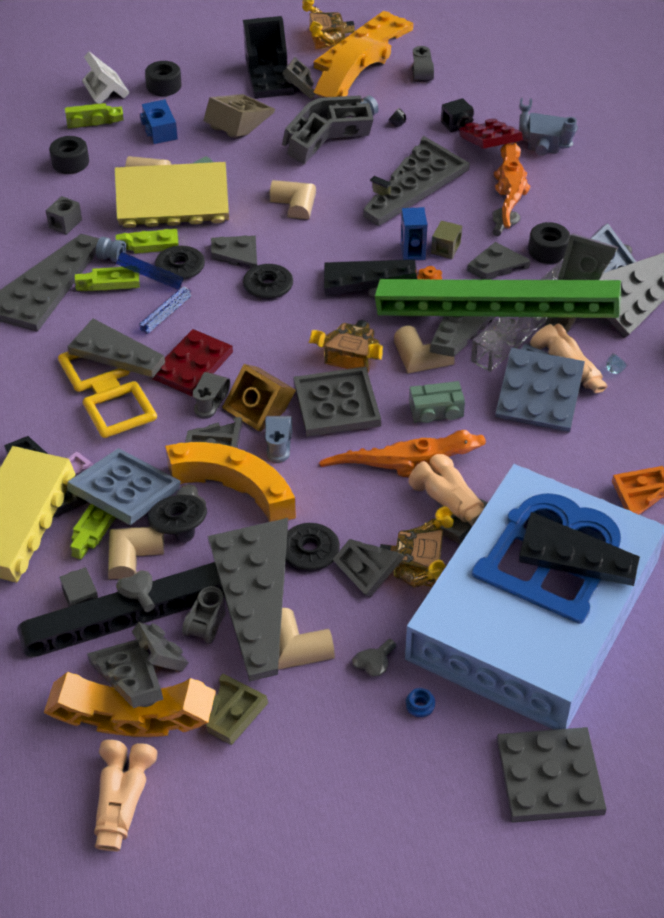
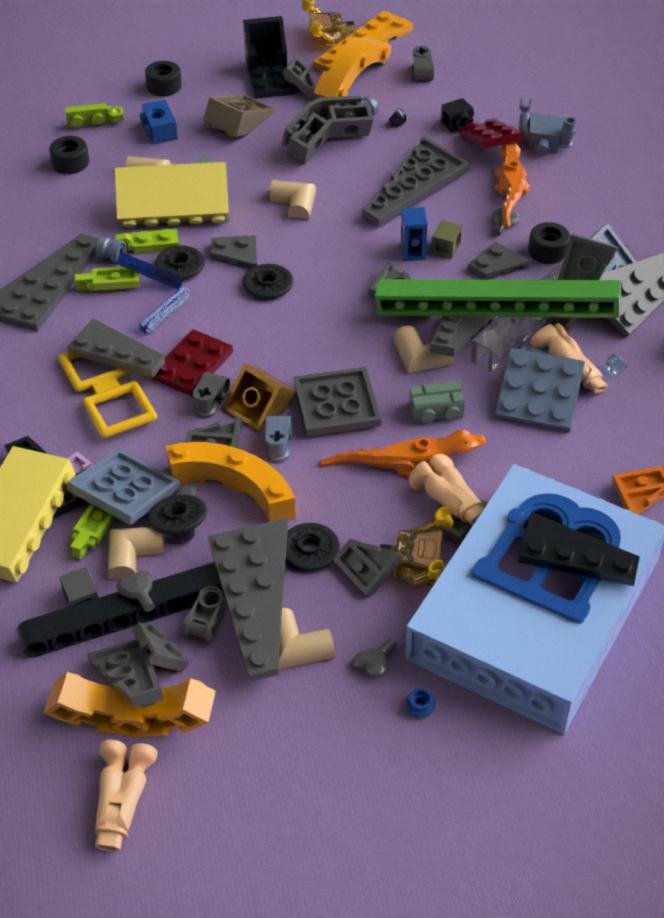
(63, 215): dark grey brick -> none
(102, 80): white bracket -> none
(234, 709): olive wing -> none
(349, 345): torso -> none
(362, 275): black wing -> none
(380, 186): piece -> none
(429, 273): orange plant -> none
(550, 774): dark grey plate -> none

